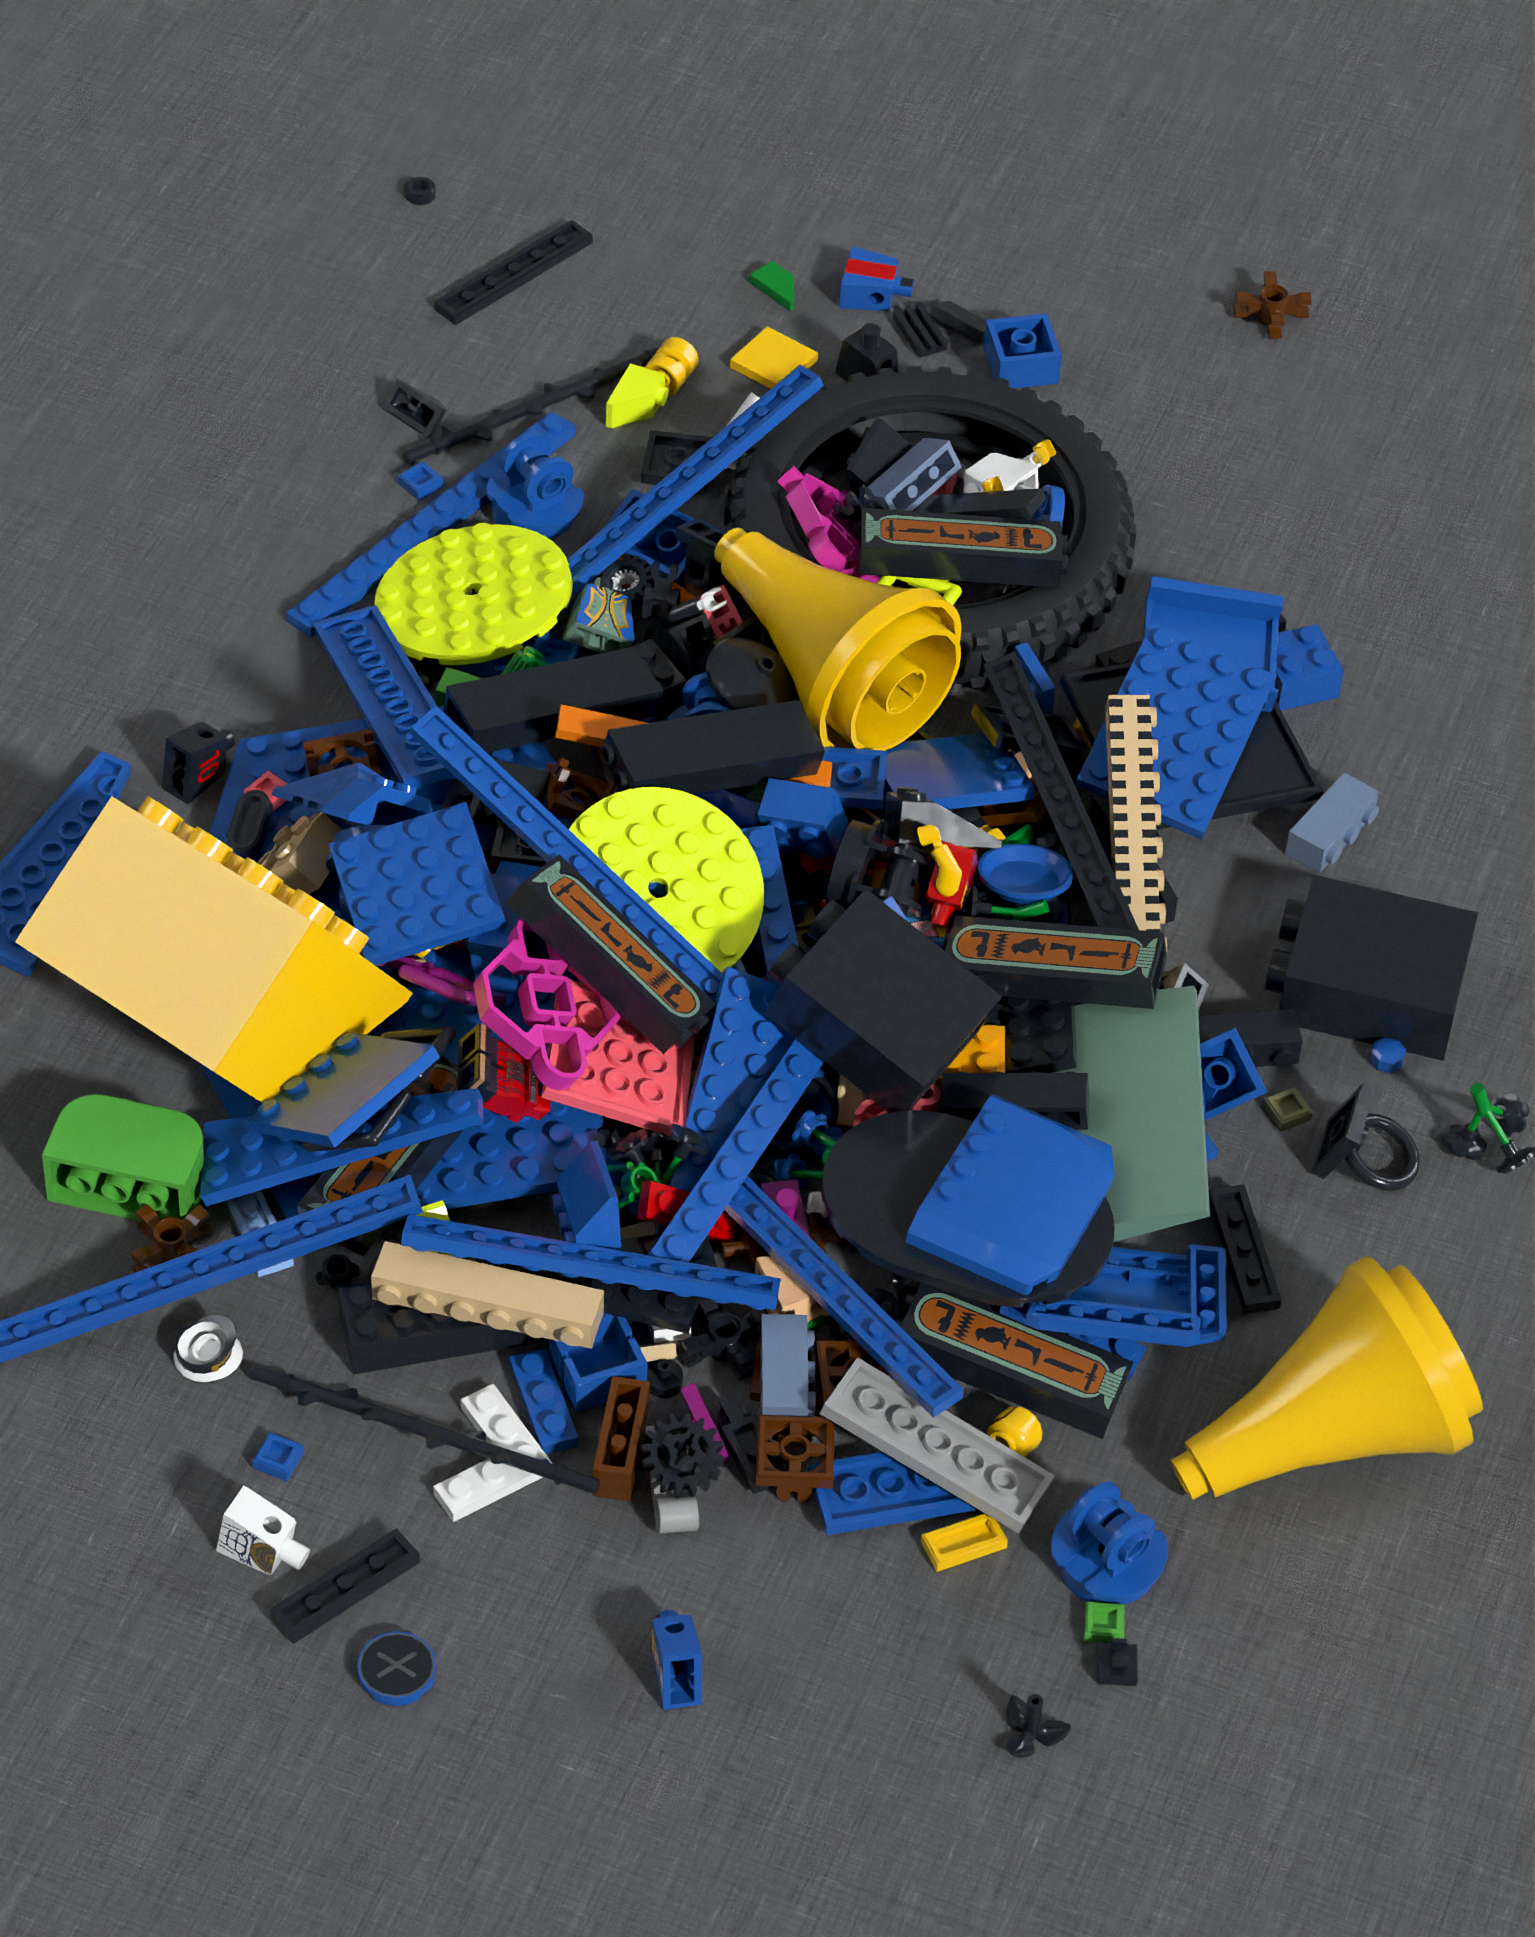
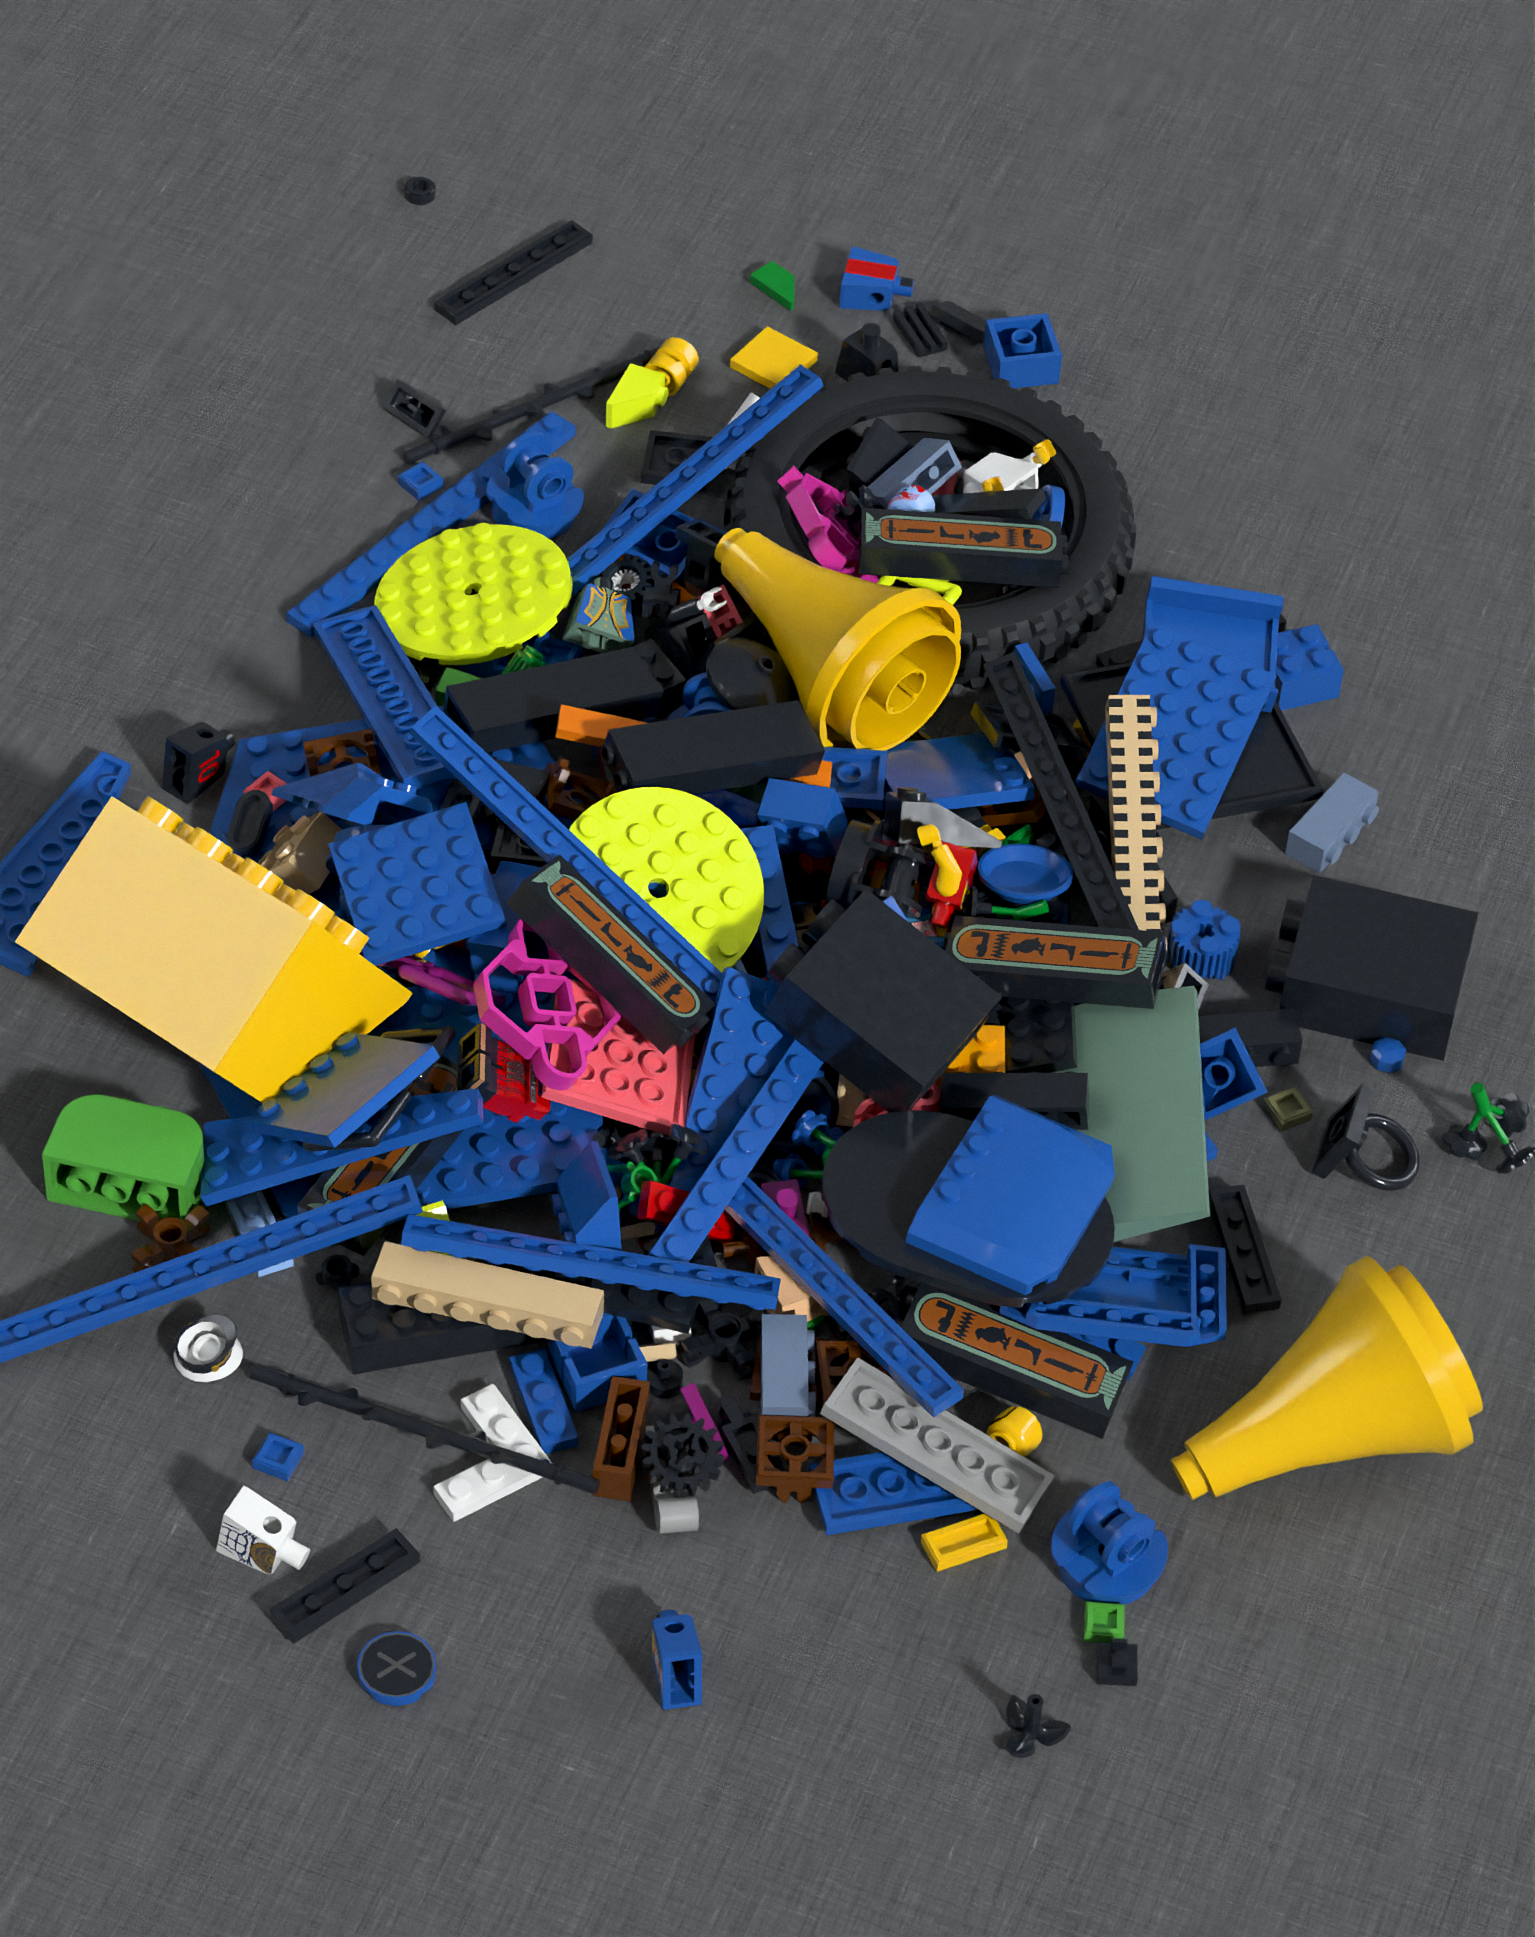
(912, 499): none -> light blue head
(1204, 940): none -> blue brick
(1272, 304): reddish brown pin -> none

